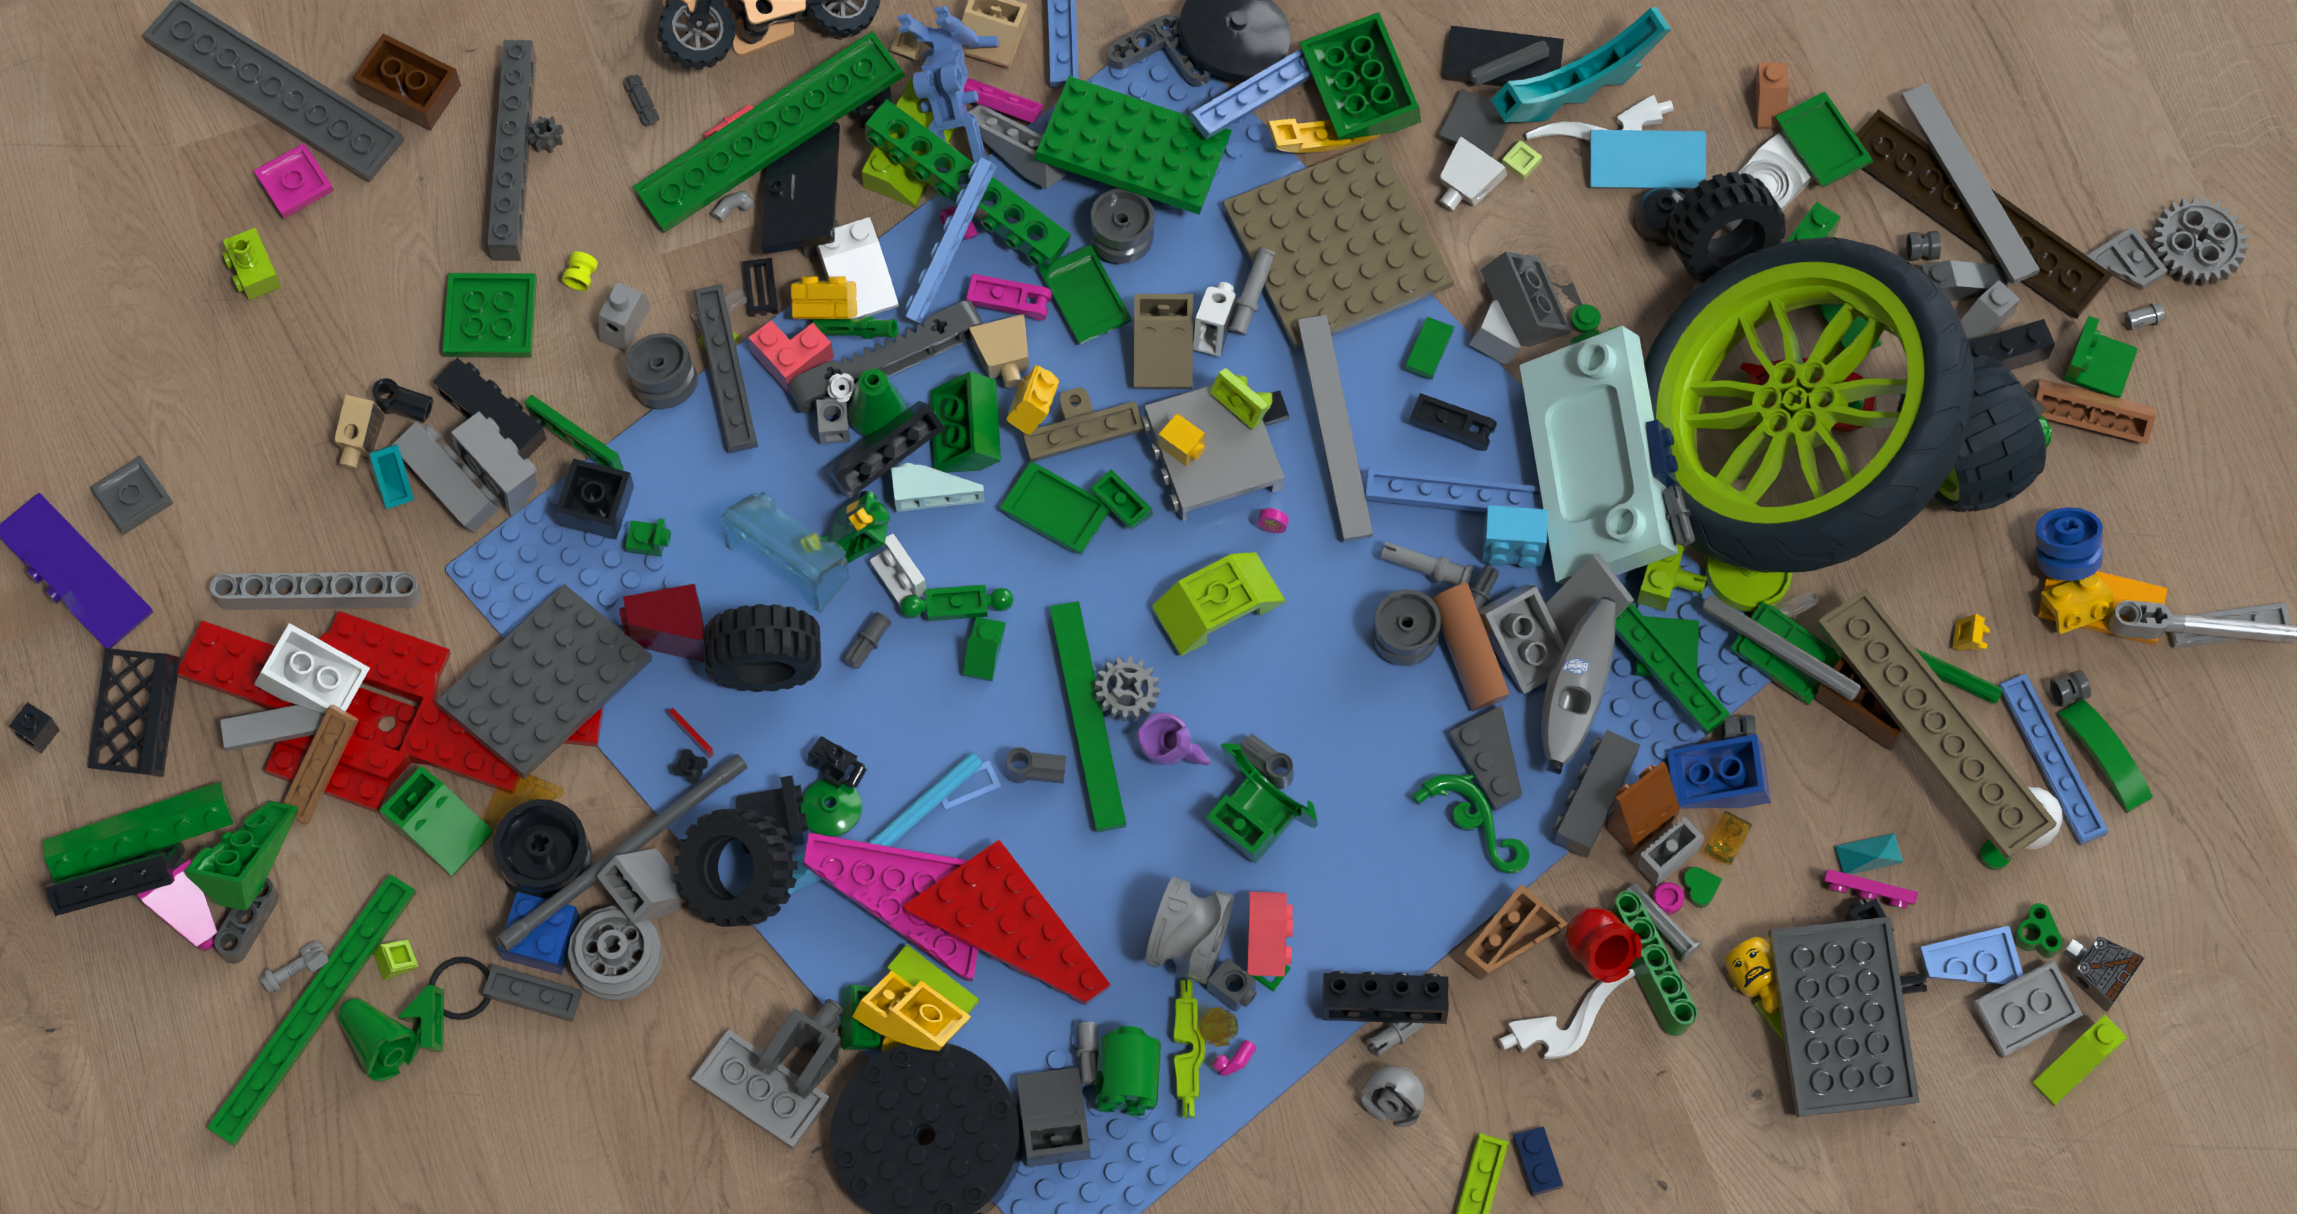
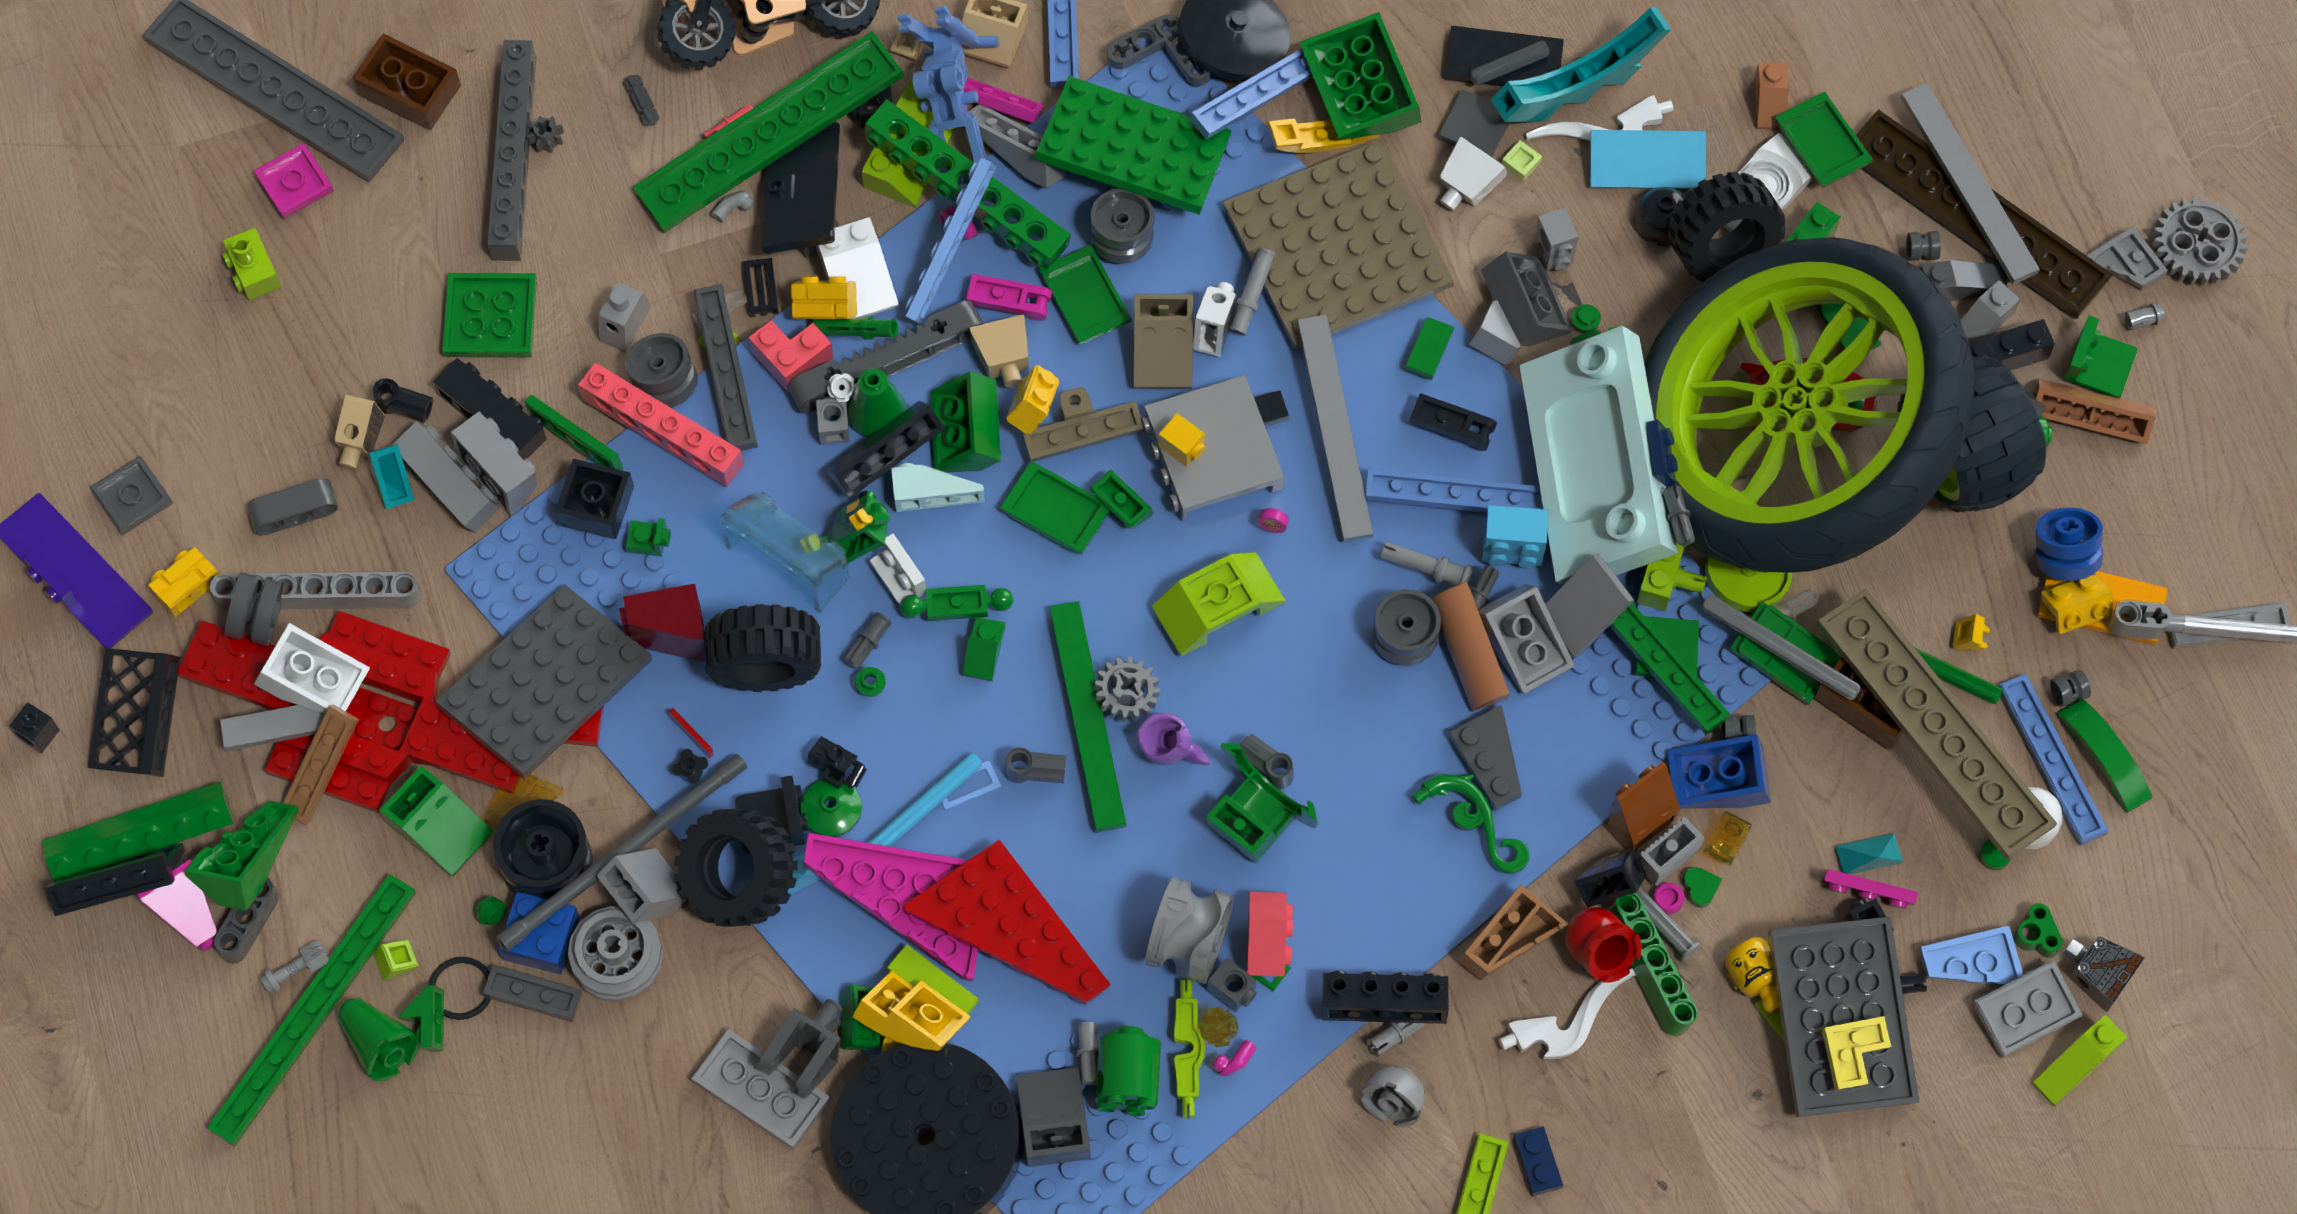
(183, 581): none -> yellow brick
(249, 608): none -> dark grey wheel
(292, 506): none -> dark grey beam
(490, 911): none -> green plate
(579, 271): neon yellow wheel -> none
(661, 424): none -> coral brick
(870, 689): none -> green plate
(1240, 399): lime tile -> none
(1556, 240): none -> light grey brick
(1577, 684): light grey piece -> none
(1594, 798): dark grey brick -> none
(1620, 876): none -> black torso
(1845, 1048): none -> light yellow plate

